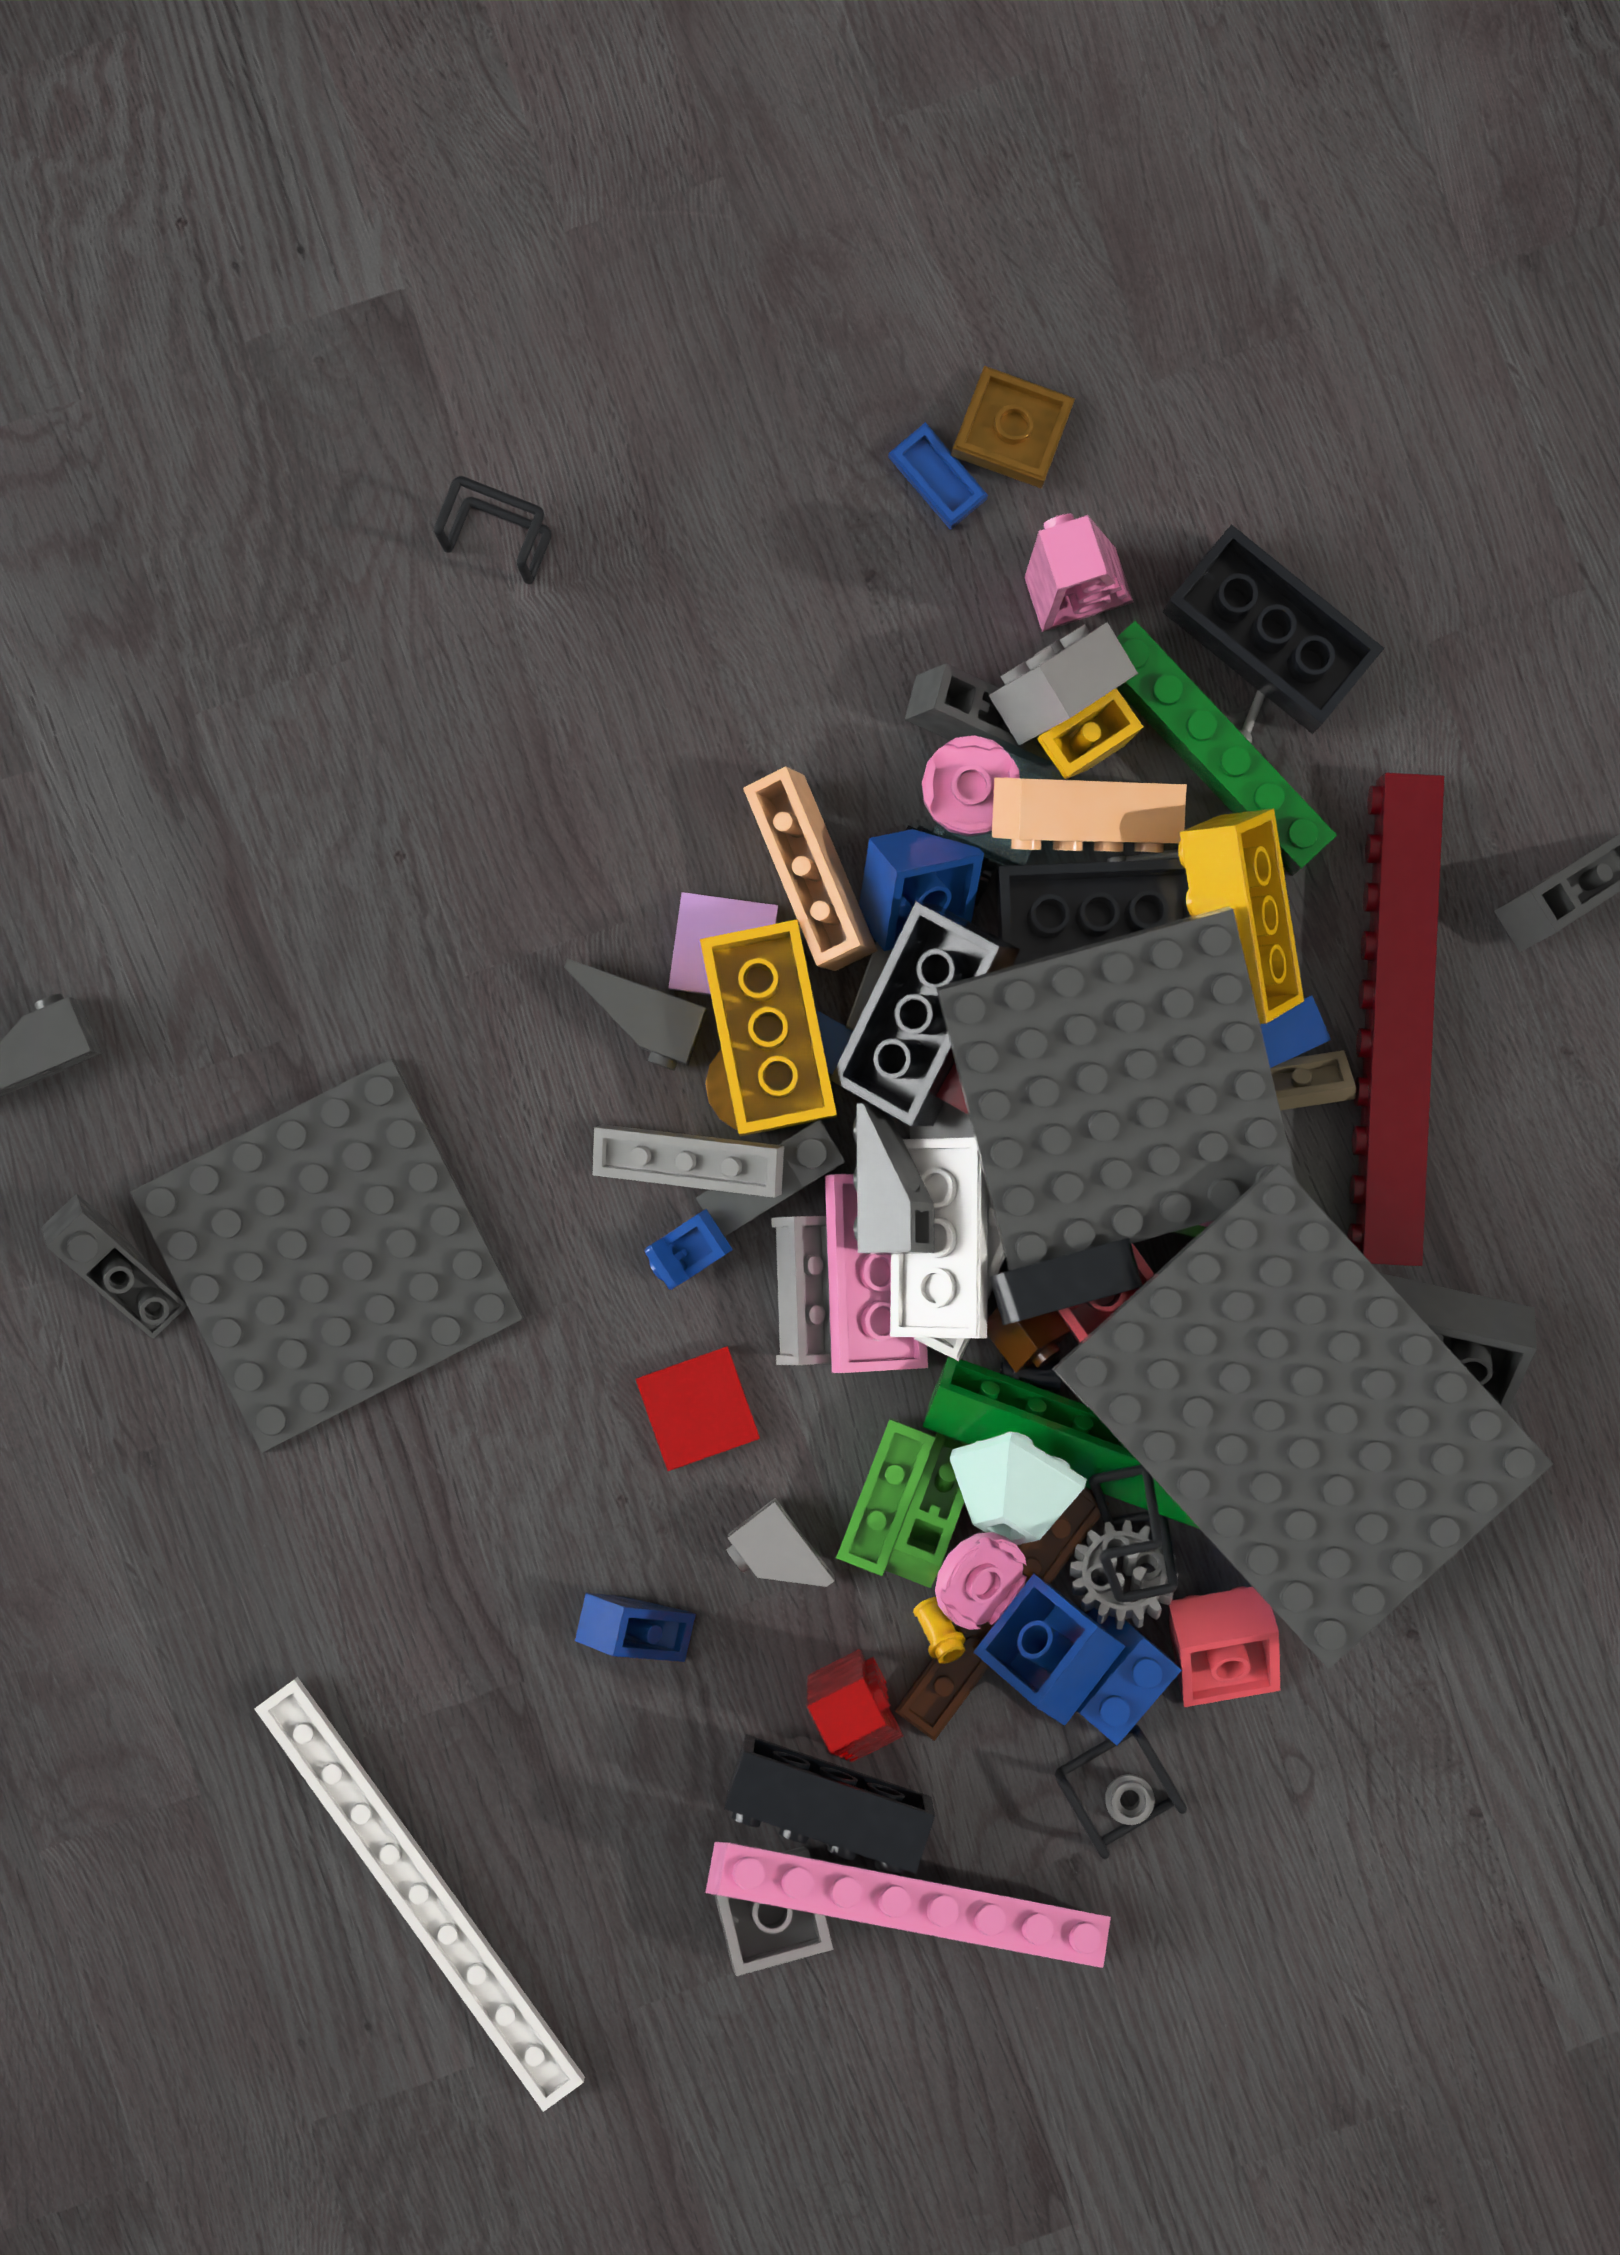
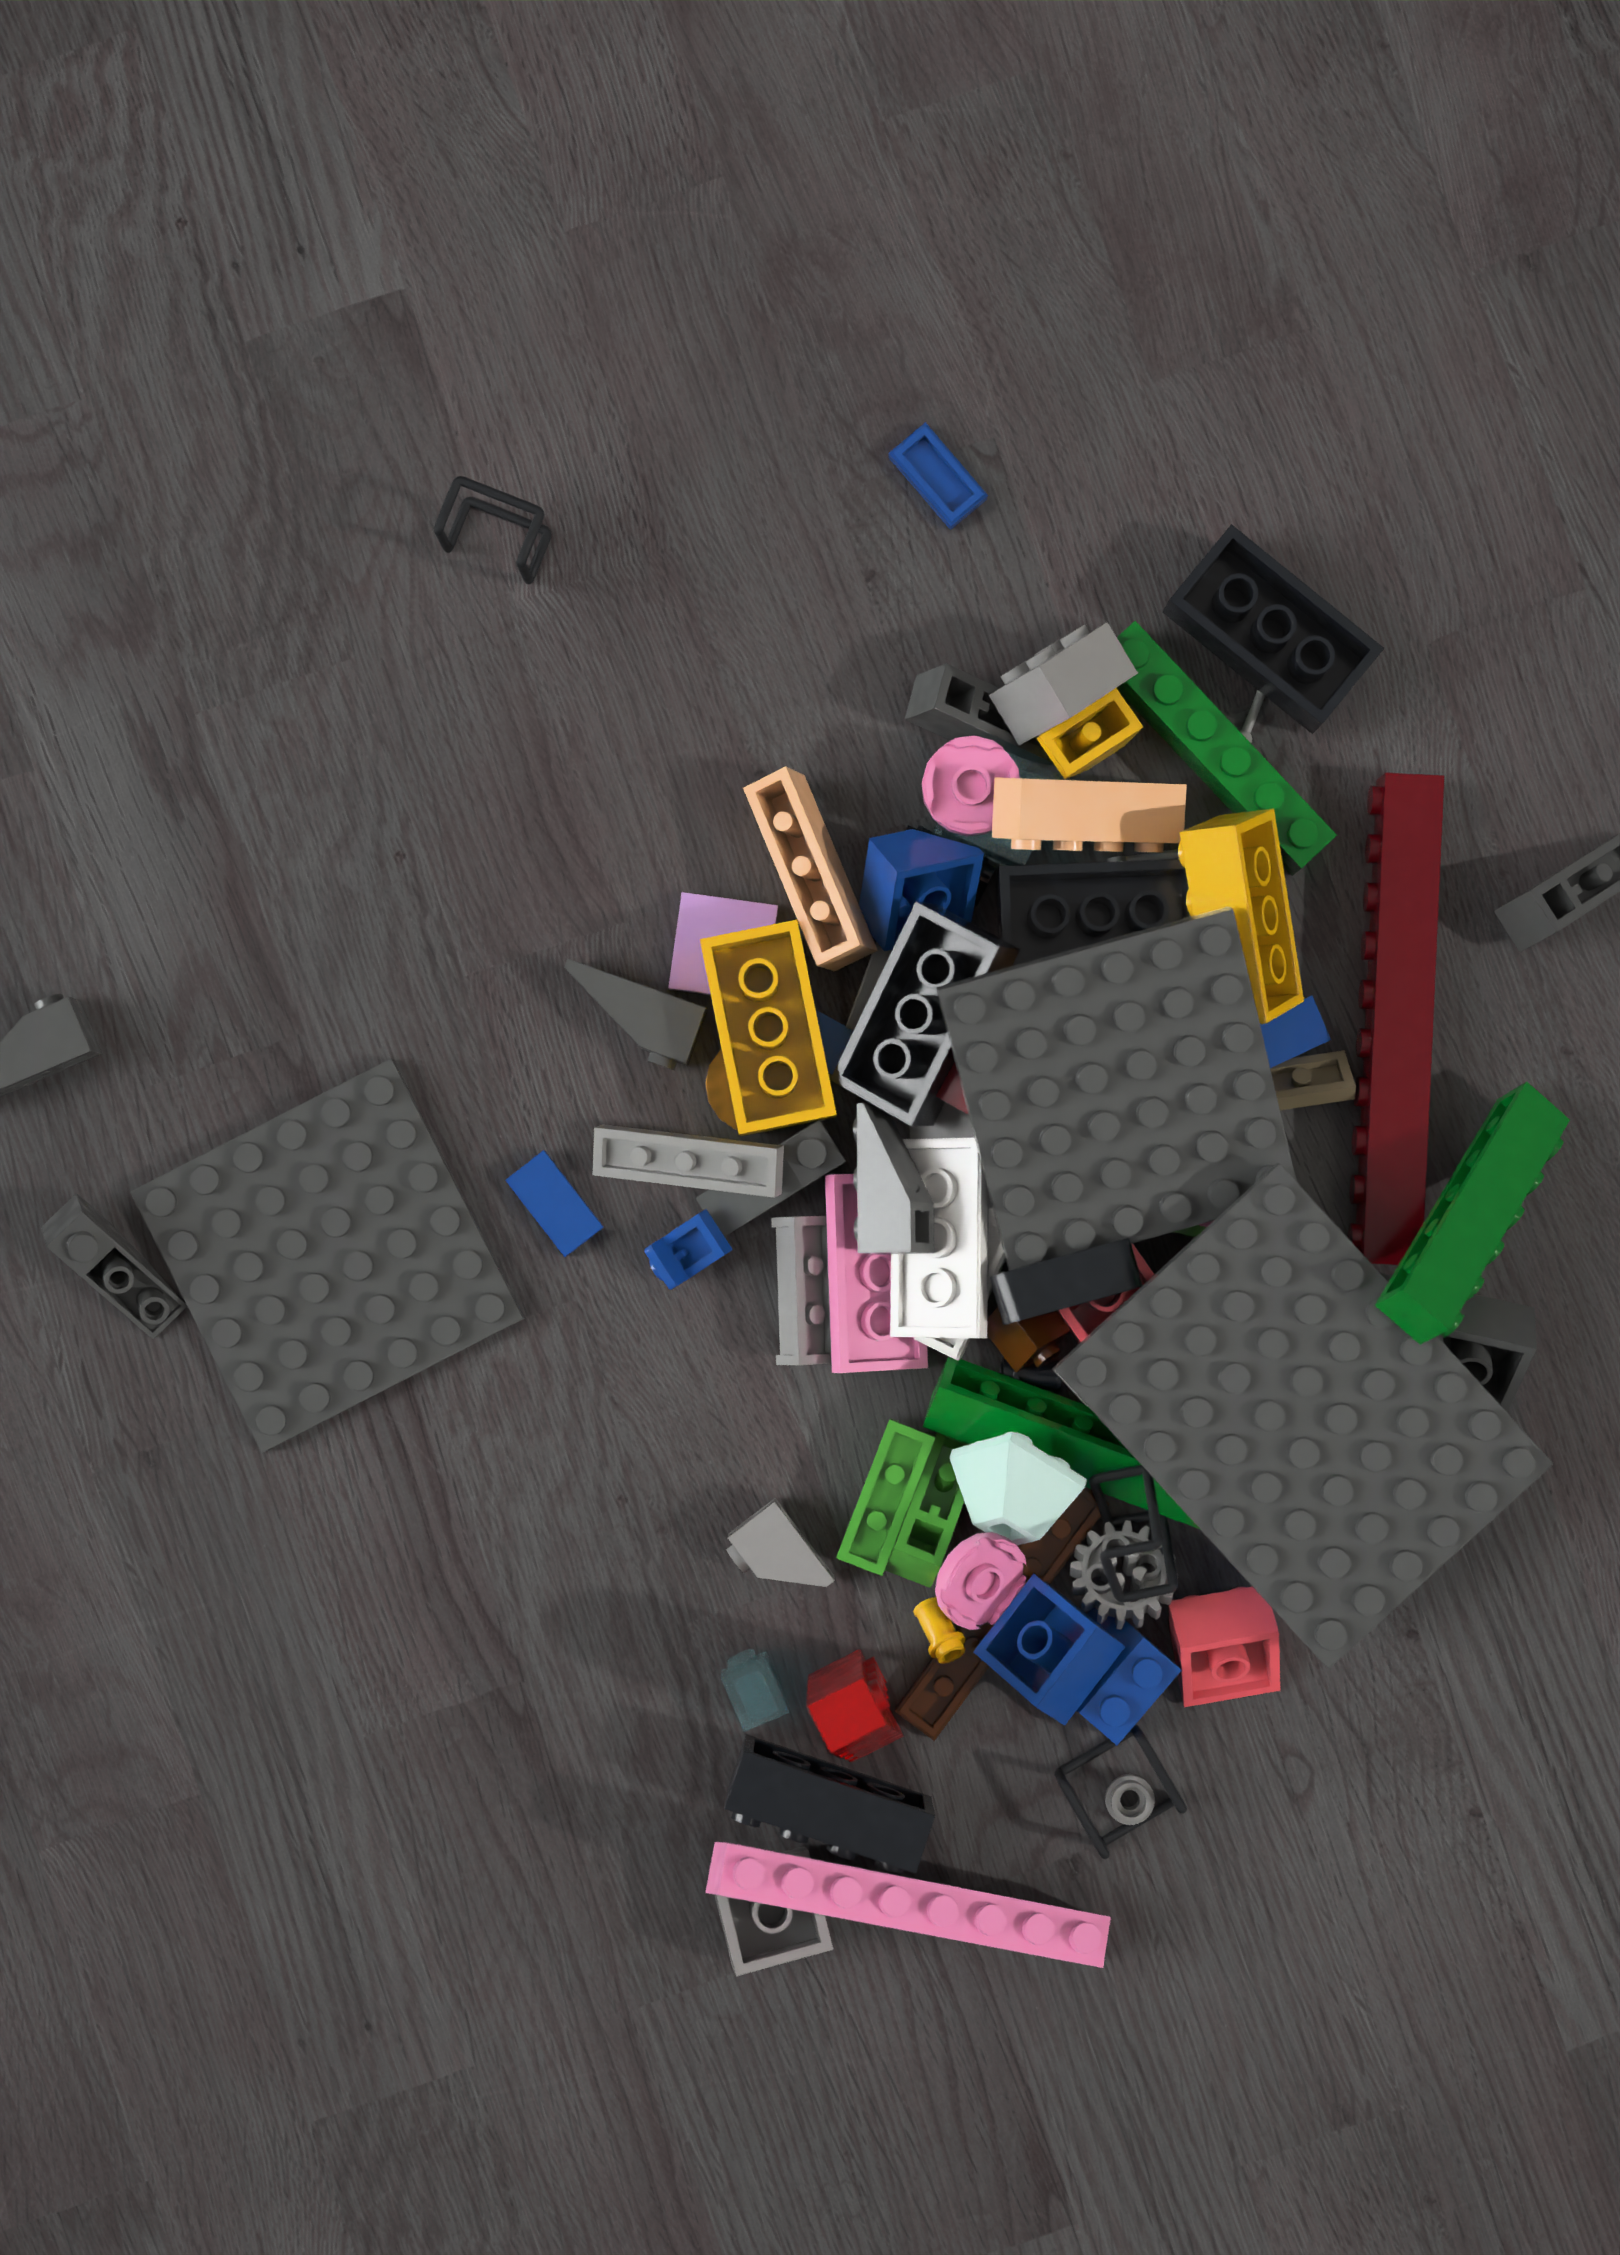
(420, 1894): white plate -> none
(554, 1203): none -> blue tile
(634, 1628): blue slope -> none
(697, 1408): red tile -> none
(754, 1689): none -> clear light blue brick
(1012, 427): pearl gold tile -> none
(1074, 572): bright pink wedge -> none
(1473, 1215): none -> green brick

